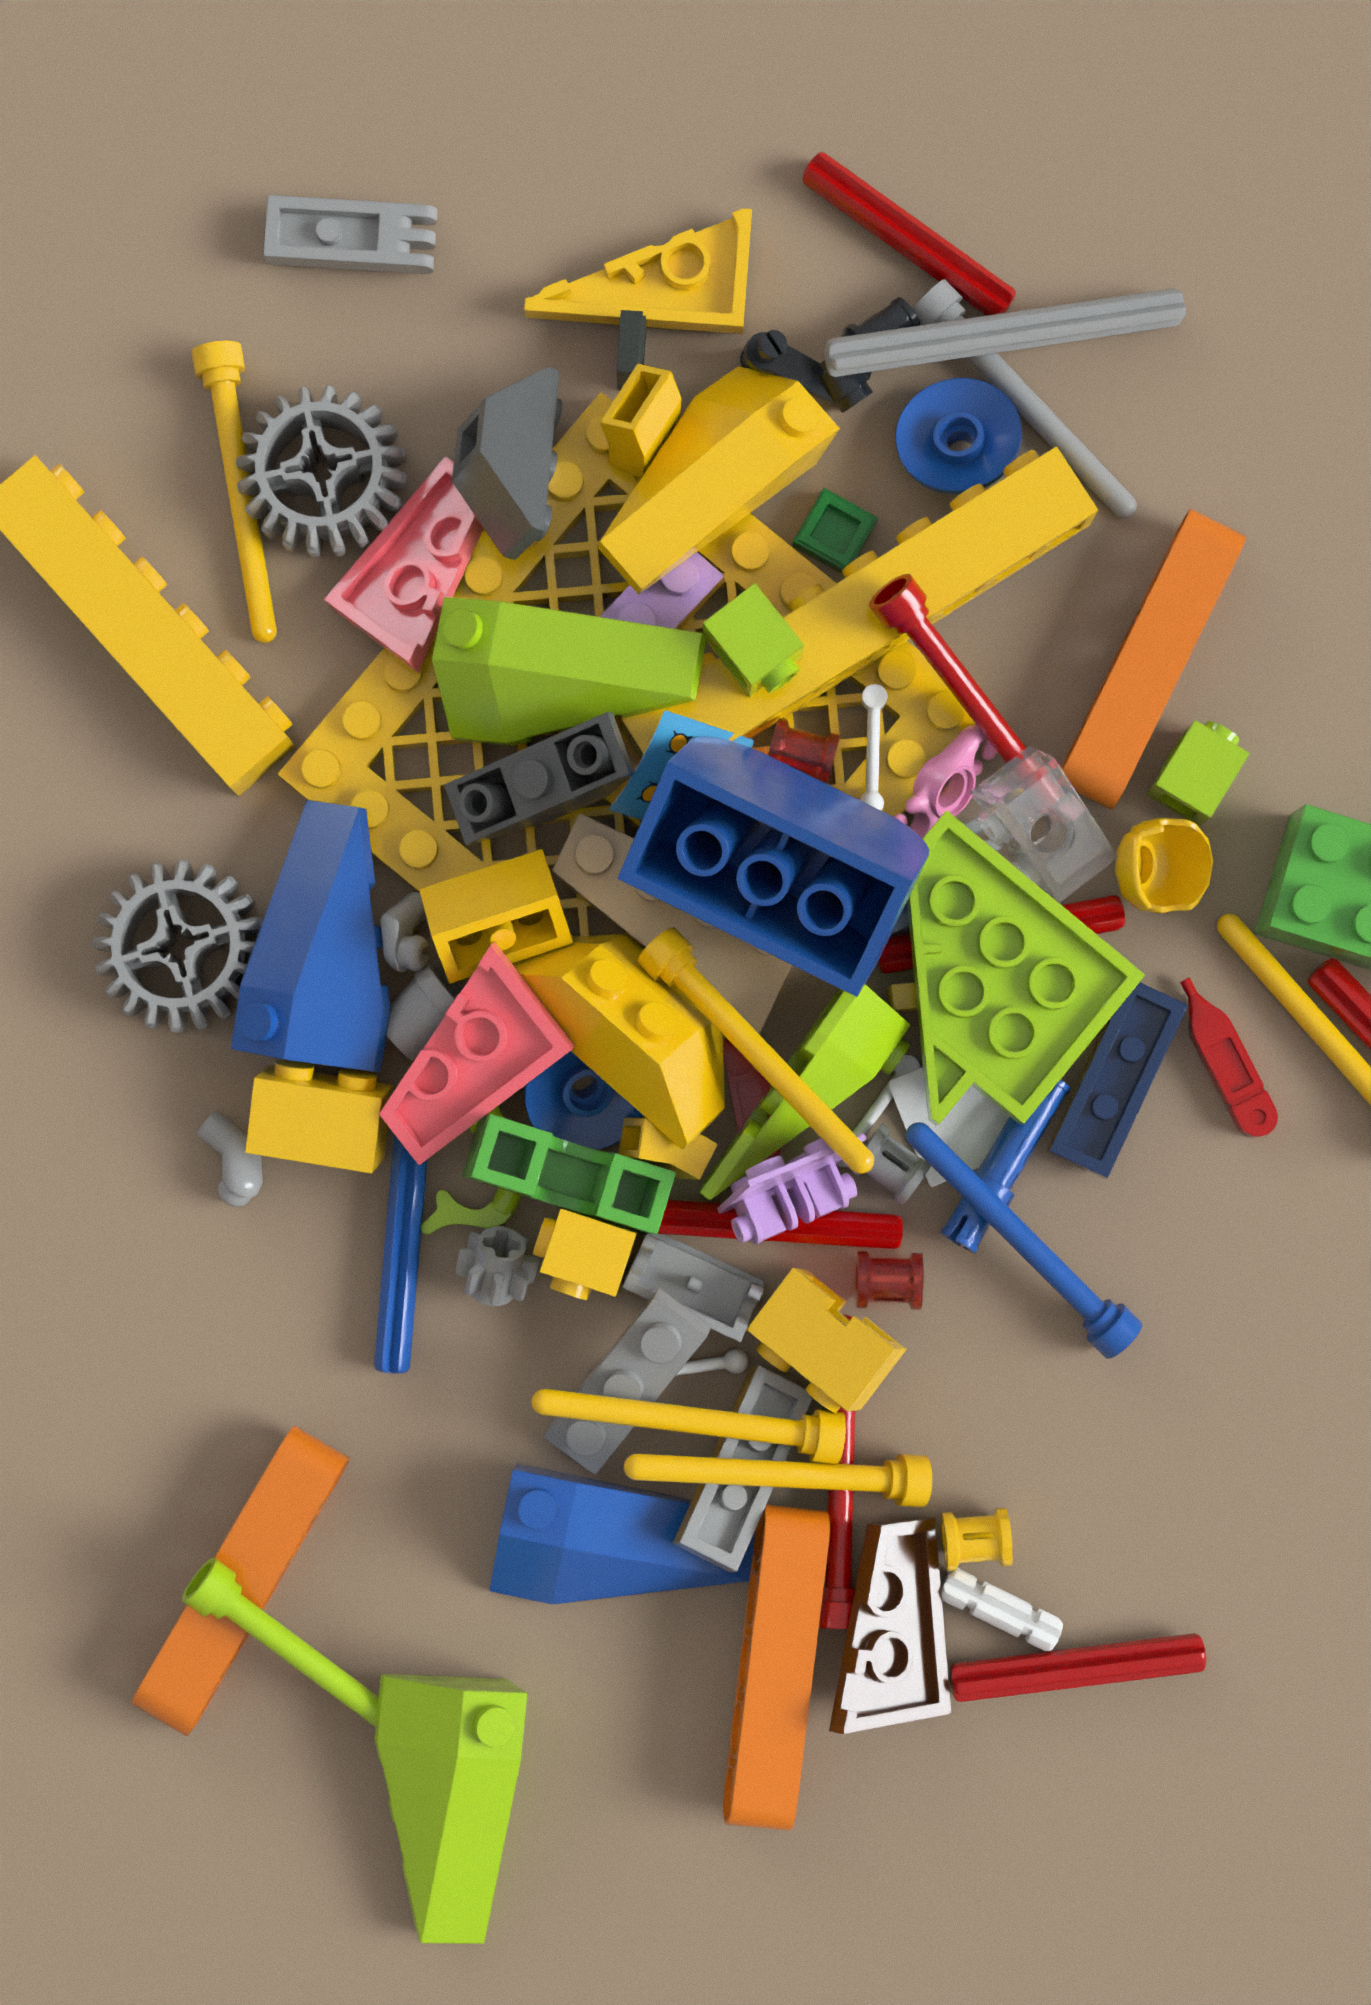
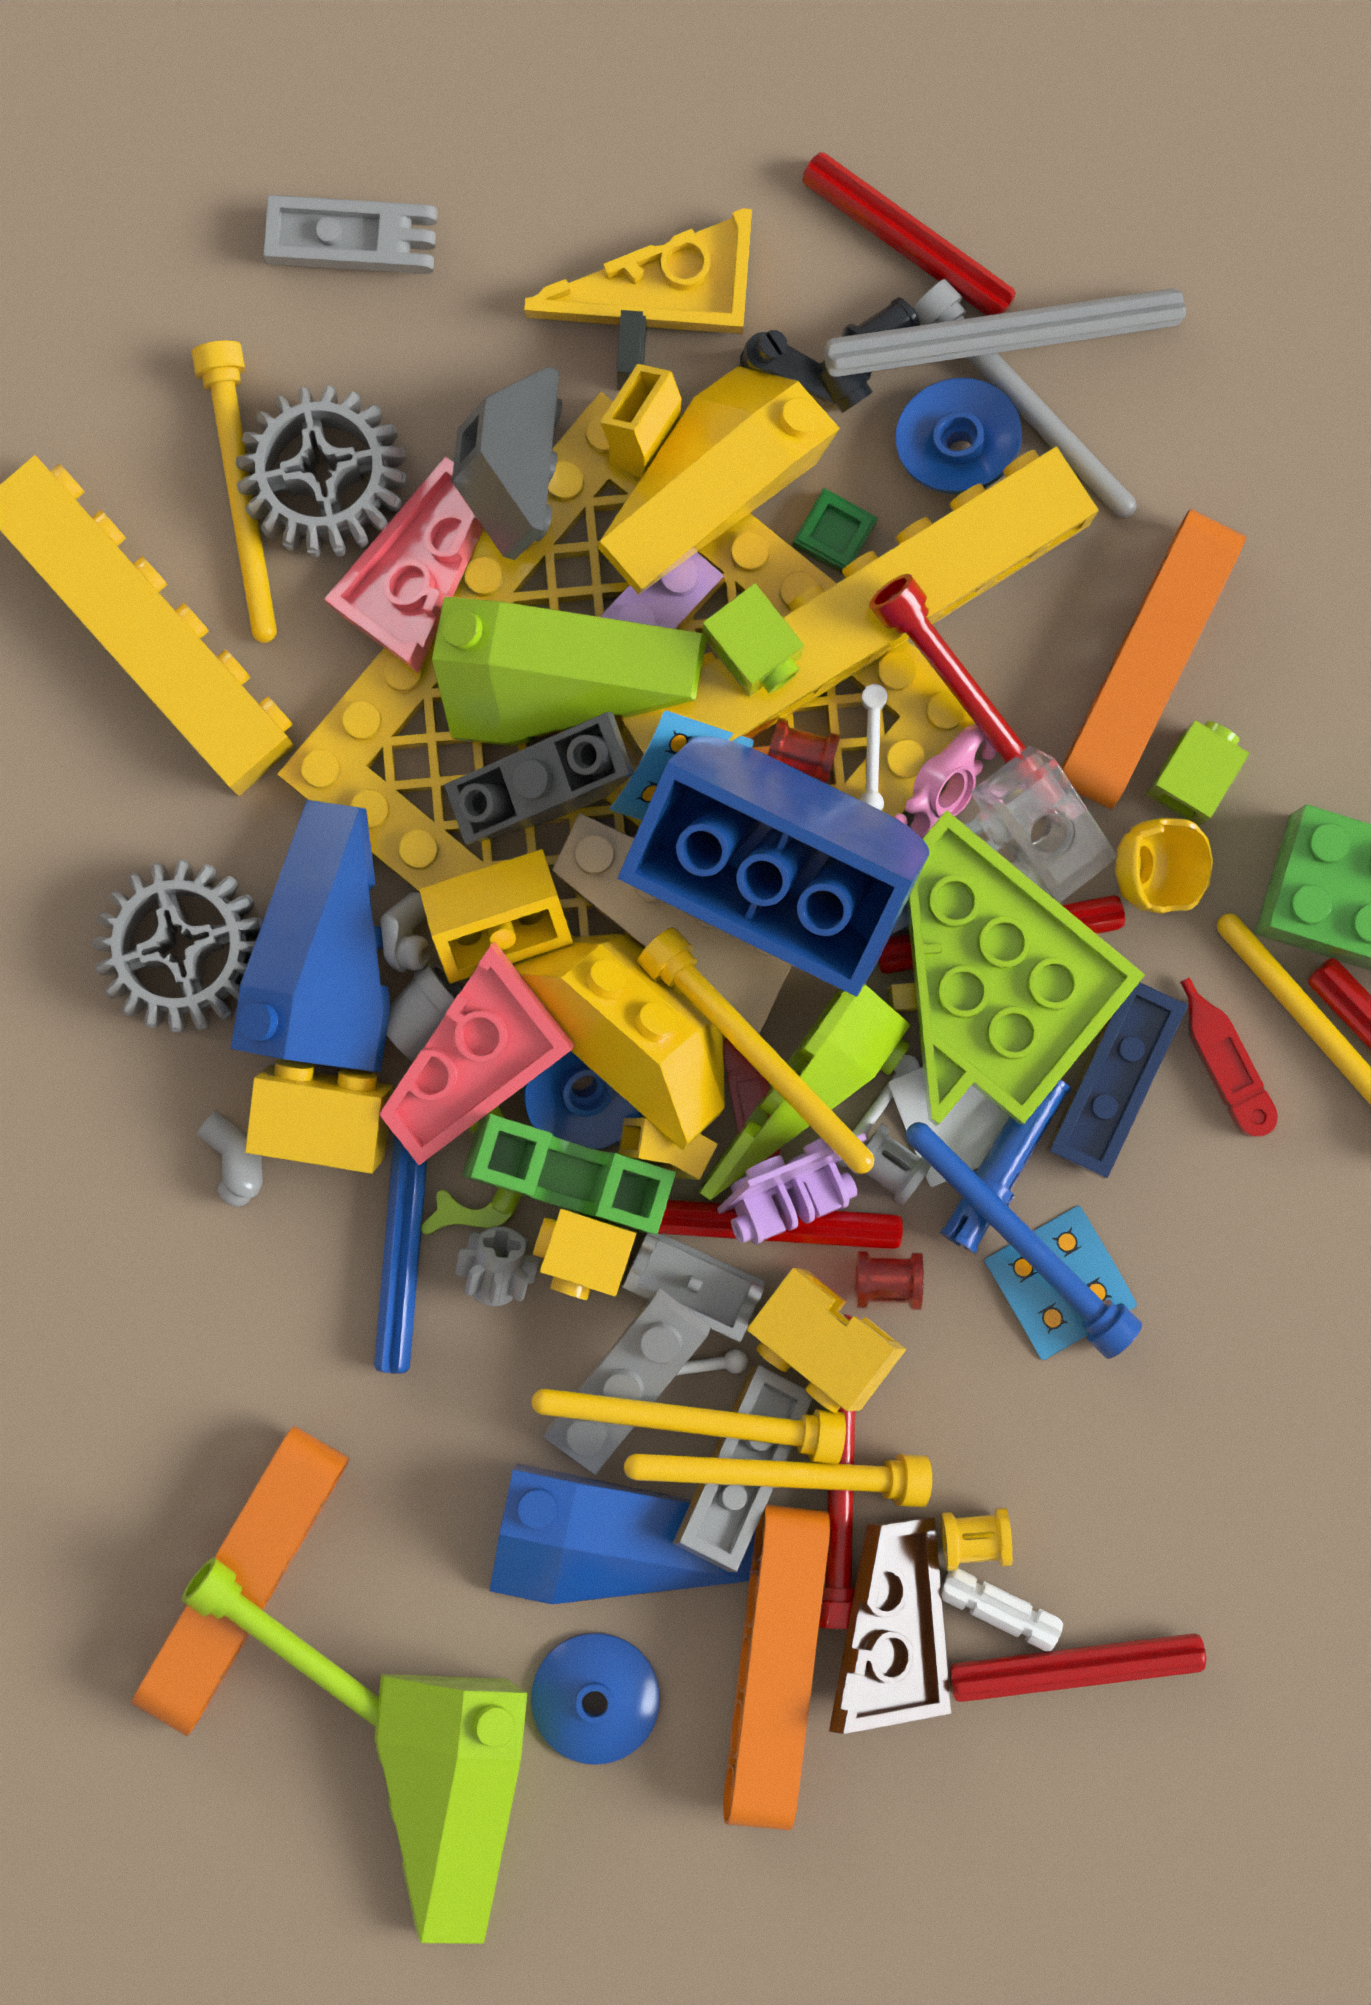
(601, 1665): none -> blue dish
(1040, 1309): none -> dark azure sticker

